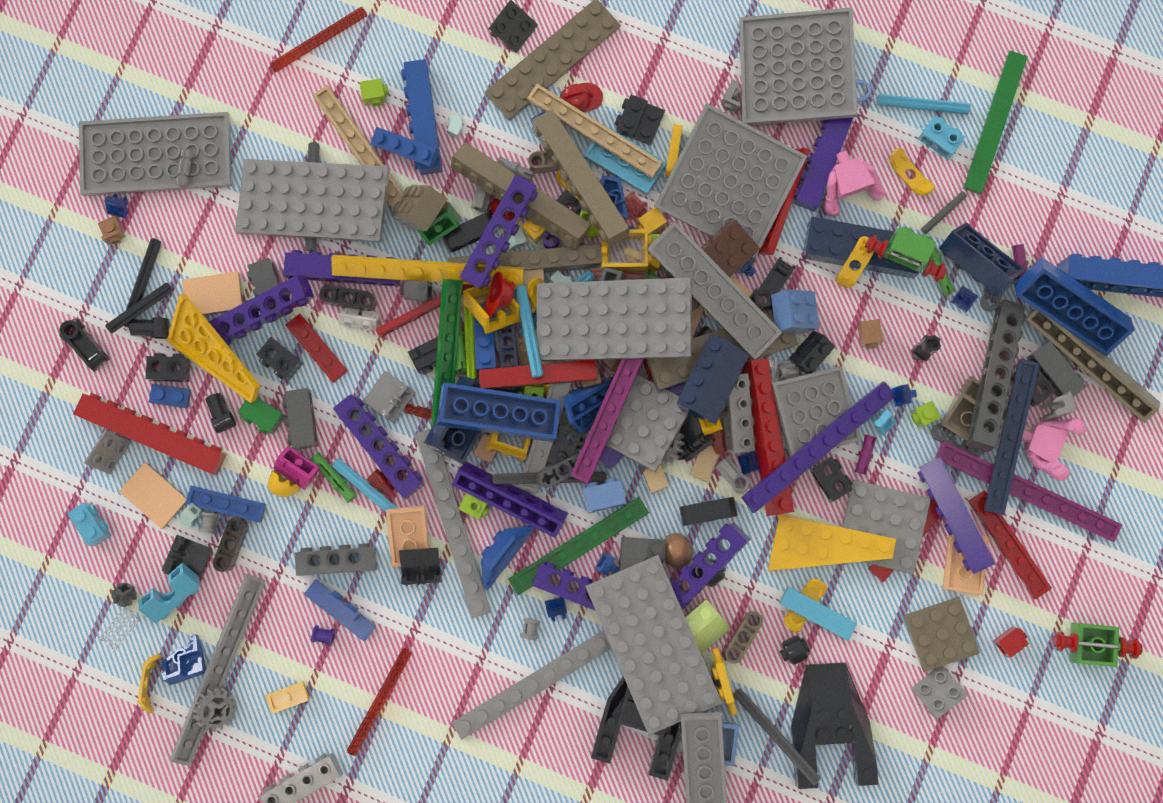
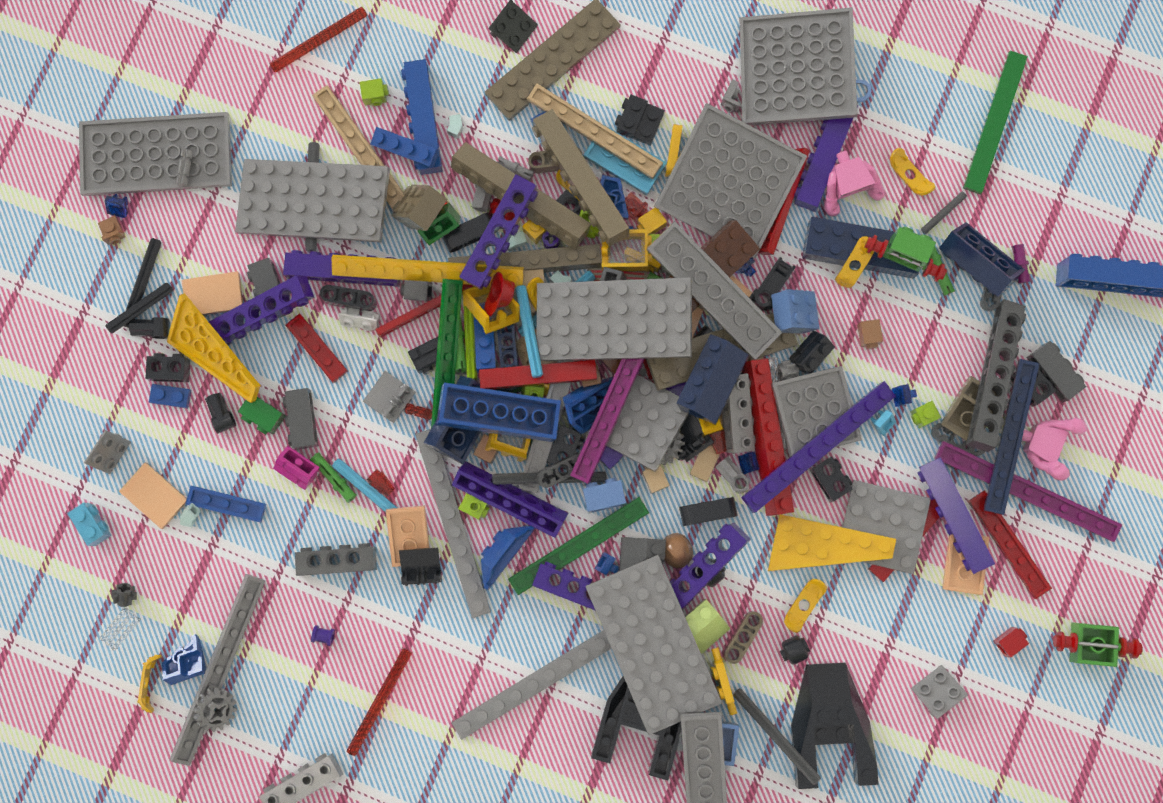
(83, 343): black piece -> none
(150, 434): red brick -> none
(159, 605): medium azure arch -> none
(189, 553): black hinge -> none
(208, 522): light grey bush -> none
(223, 551): dark brown beam -> none
(281, 486): yellow hair -> none
(282, 355): black brick -> none
(287, 697): yellow plate -> none
(343, 612): blue bracket -> none
(345, 411): dark purple brick -> none
(530, 629): light grey bush -> none
(556, 607): clear blue tile -> none
(583, 96): red piece -> none
(817, 613): medium azure tile -> none
(865, 454): magenta pin -> none
(923, 104): medium azure axle -> none
(926, 347): black piece -> none
(941, 137): medium azure brick -> none
(941, 634): dark tan plate -> none
(964, 298): clear blue tile -> none
(1060, 407): light grey hinge -> none
(1073, 306): blue brick -> none
(1098, 366): dark tan brick -> none

